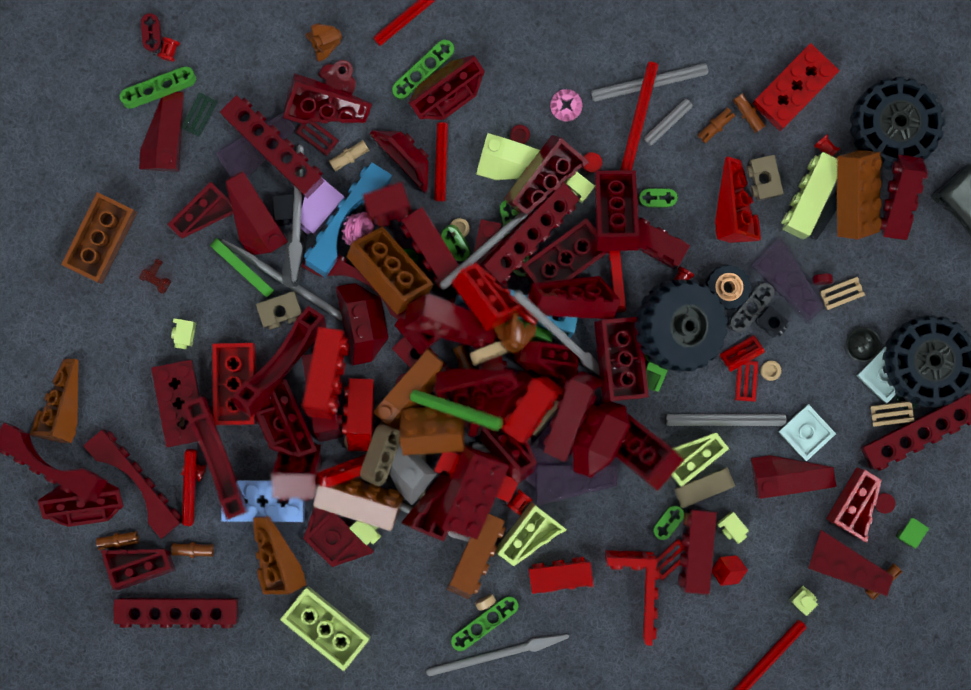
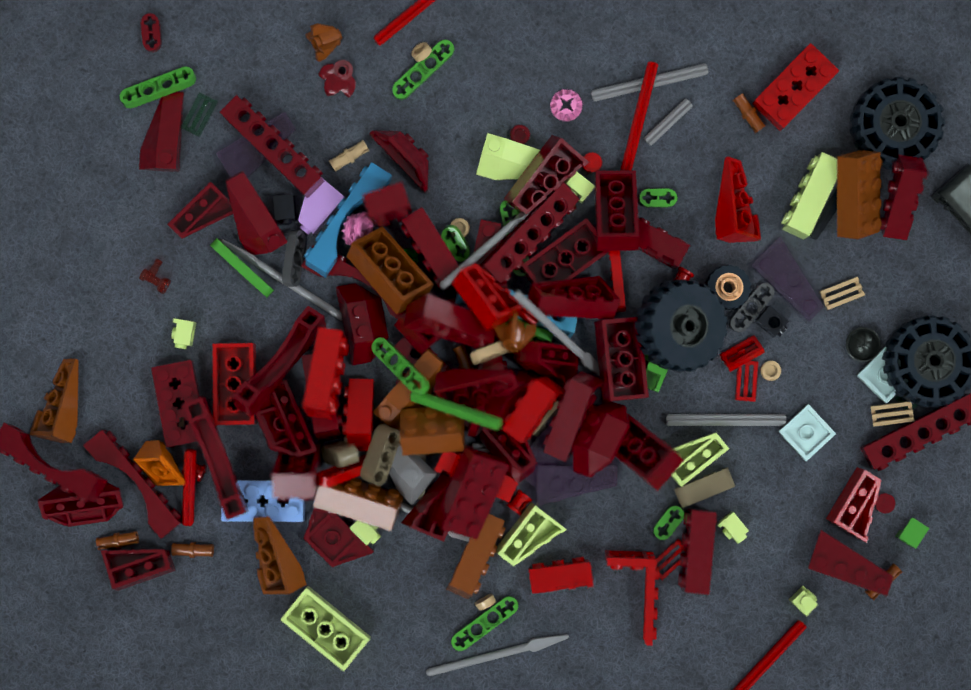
(99, 238): dark orange brick -> none
(124, 617): dark red brick -> none
(159, 464): none -> orange slope
(168, 49): red bush -> none
(267, 310): dark tan brick -> none
(295, 247): light grey piece -> none
(319, 102): dark red wedge -> none
(330, 146): dark red tile -> none
(340, 454): none -> dark tan beam
(399, 367): none -> bright green beam
(421, 51): none -> tan tile
(441, 161): red axle -> none
(447, 89): dark red wedge -> none
(716, 125): dark orange pin -> none
(729, 570): red panel -> none
(768, 166): dark tan brick -> none
(785, 476): dark red wedge -> none
(822, 279): dark red tile -> none
(826, 146): red bush -> none

